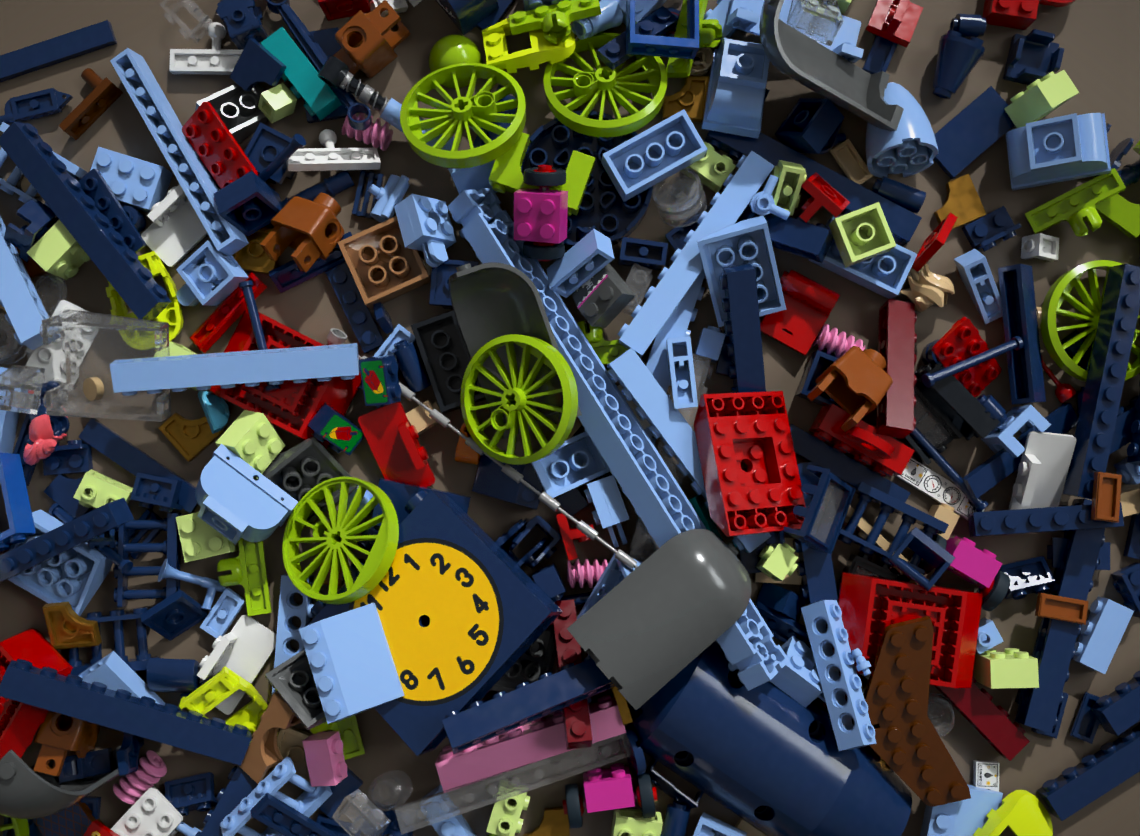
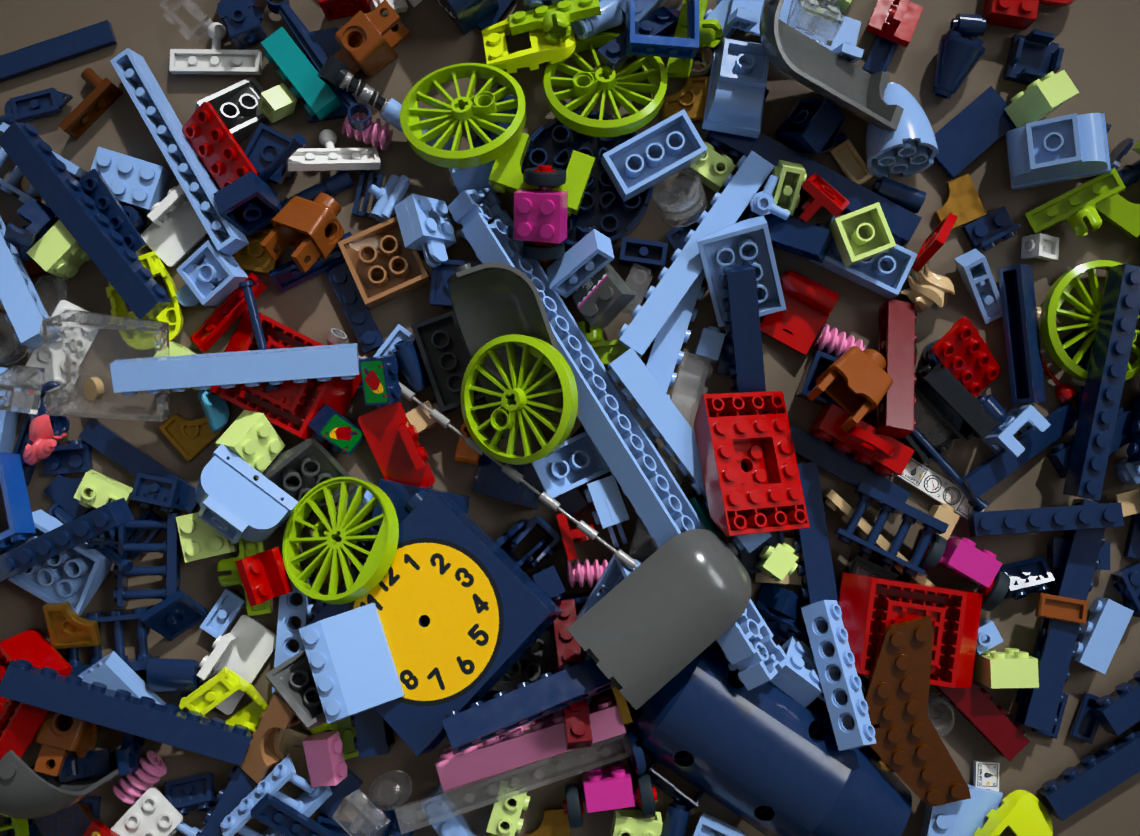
(213, 585): medium blue piece -> none
(256, 66): dark blue tile -> none
(264, 576): none -> red bracket
(373, 734): none -> dark blue brick
(383, 317): dark blue tile -> none
(453, 50): lime piece -> none
(681, 372): light blue slope -> none
(825, 513): dark blue window -> none
(862, 664): light blue piece -> none
(926, 549): dark blue tile -> none
(1015, 343): dark blue bar -> none
(1042, 470): white bracket -> none
(1106, 497): dark orange tile -> none

